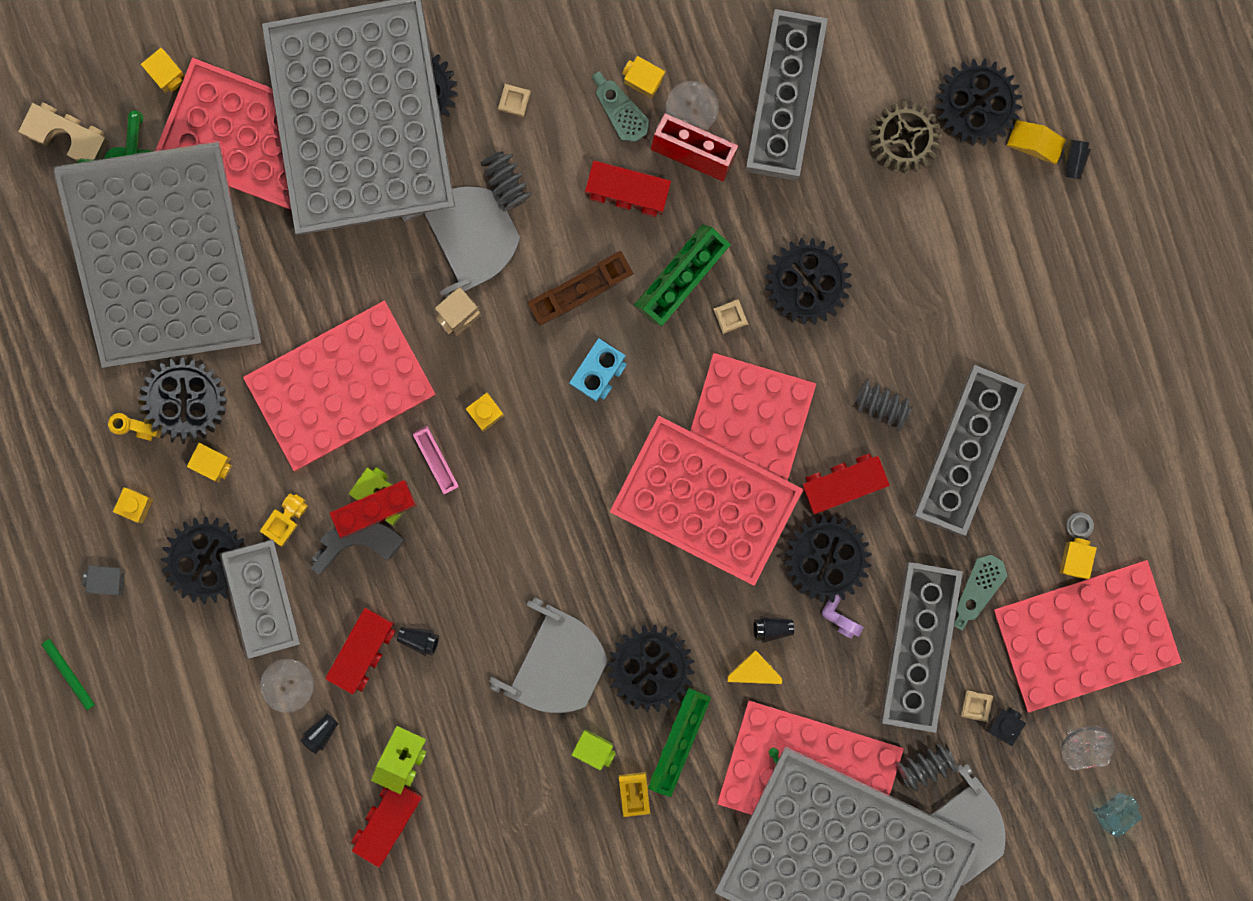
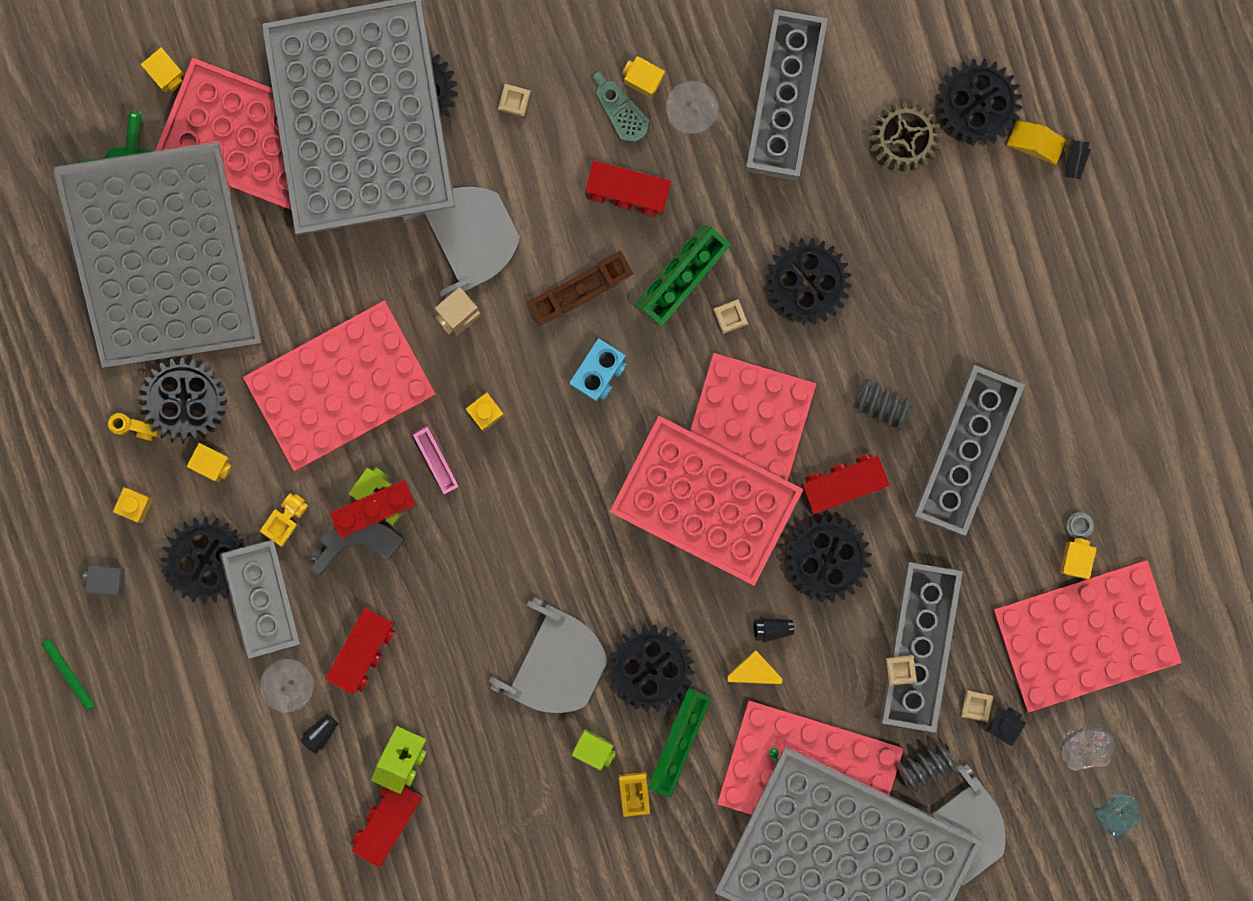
(43, 124): tan arch -> none
(419, 640): black cone -> none
(506, 179): dark grey piece -> none
(694, 147): red brick -> none
(847, 627): lavender plate -> none
(901, 670): none -> tan tile
(977, 592): sand green piece -> none

